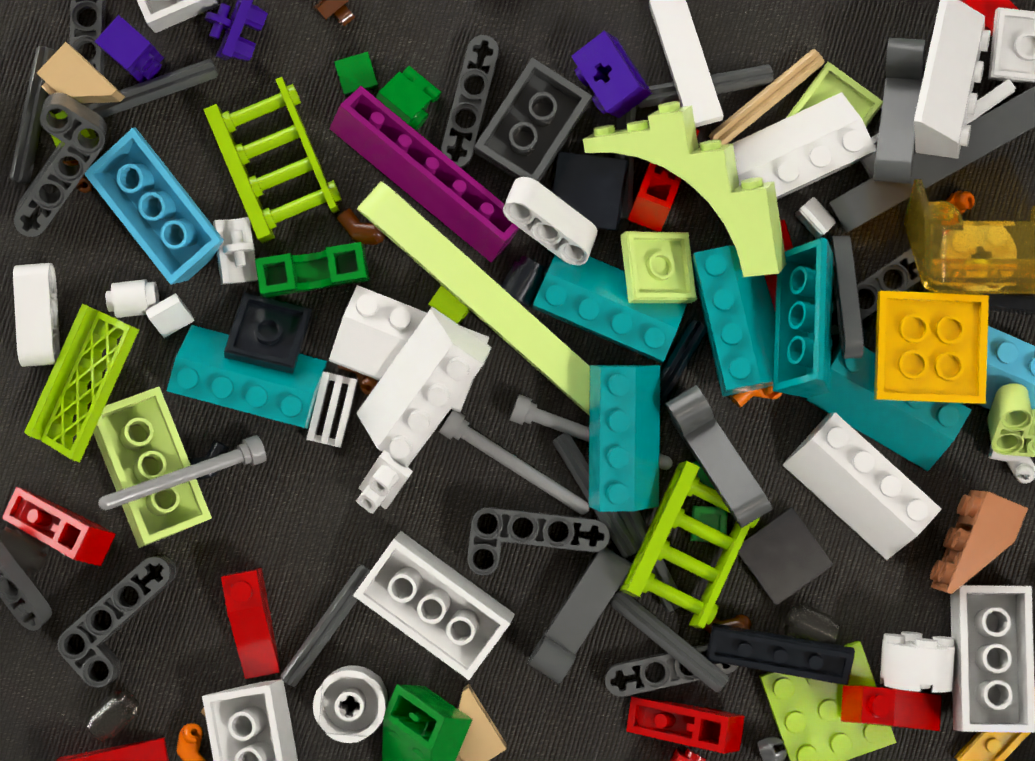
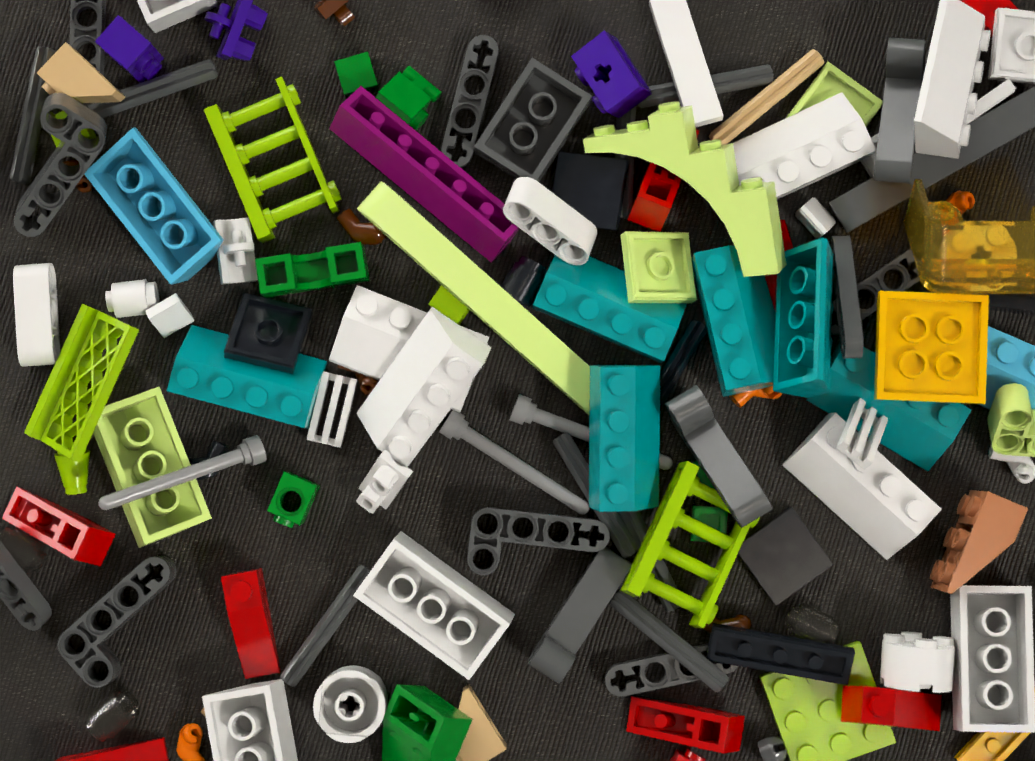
(73, 474): none -> lime cone
(307, 492): none -> green brick
(874, 438): none -> white tile

